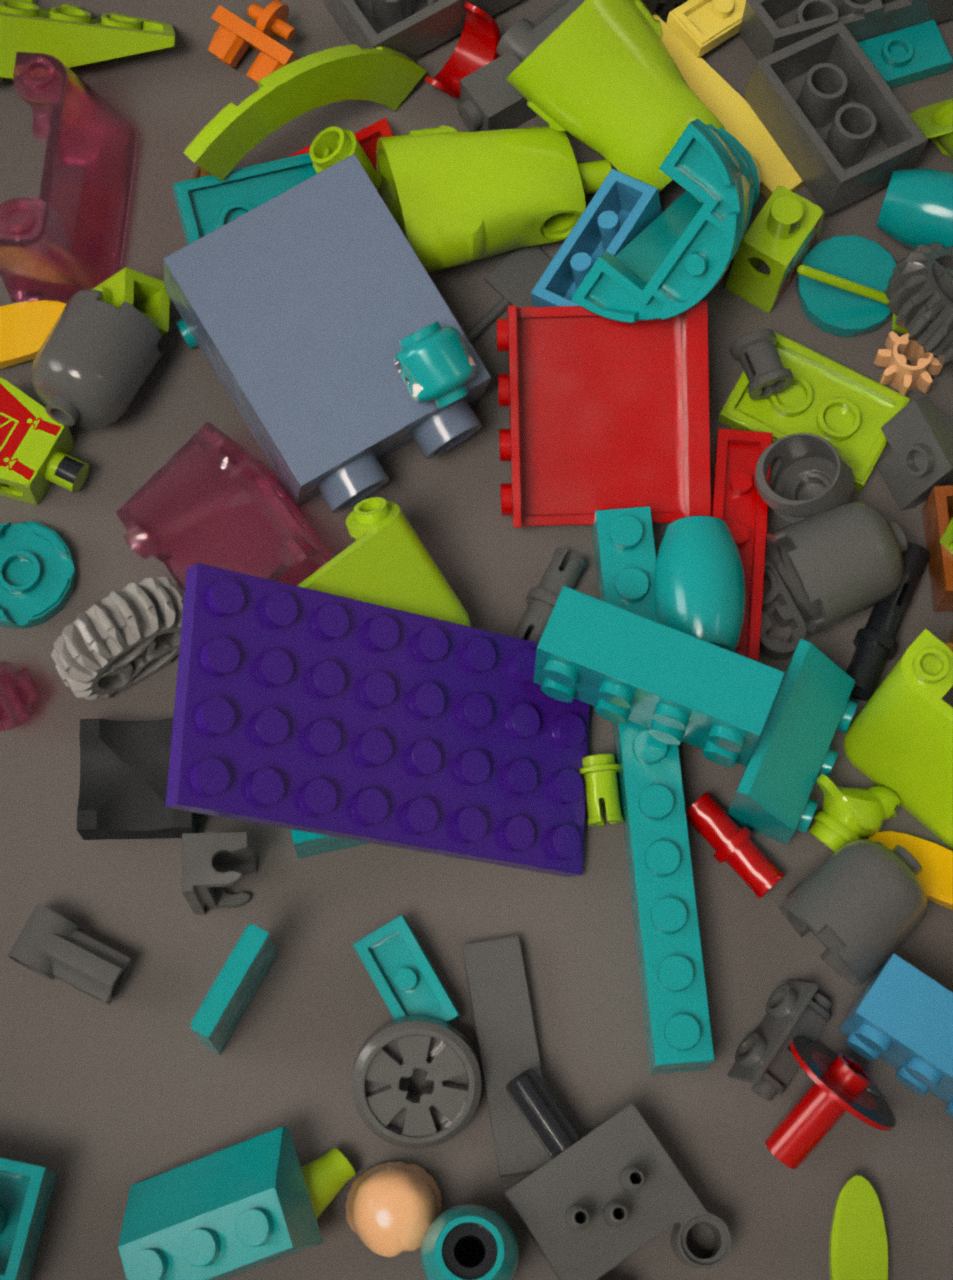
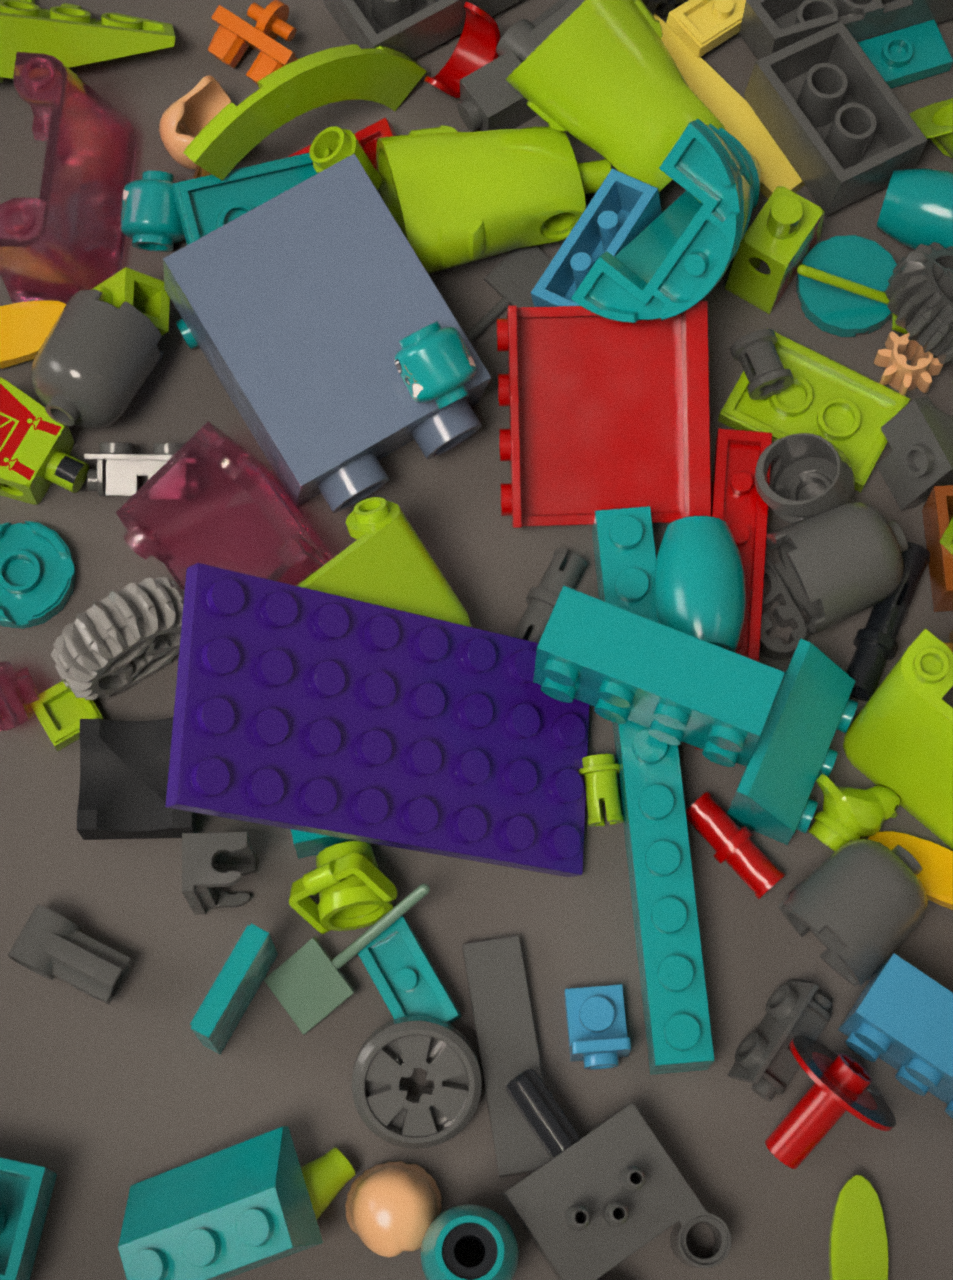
(61, 714): none -> lime tile
(119, 467): none -> hinge
(151, 212): none -> teal head
(189, 115): none -> light nougat hair
(311, 982): none -> sand green piece
(349, 889): none -> lime piece
(597, 1026): none -> dark azure bracket

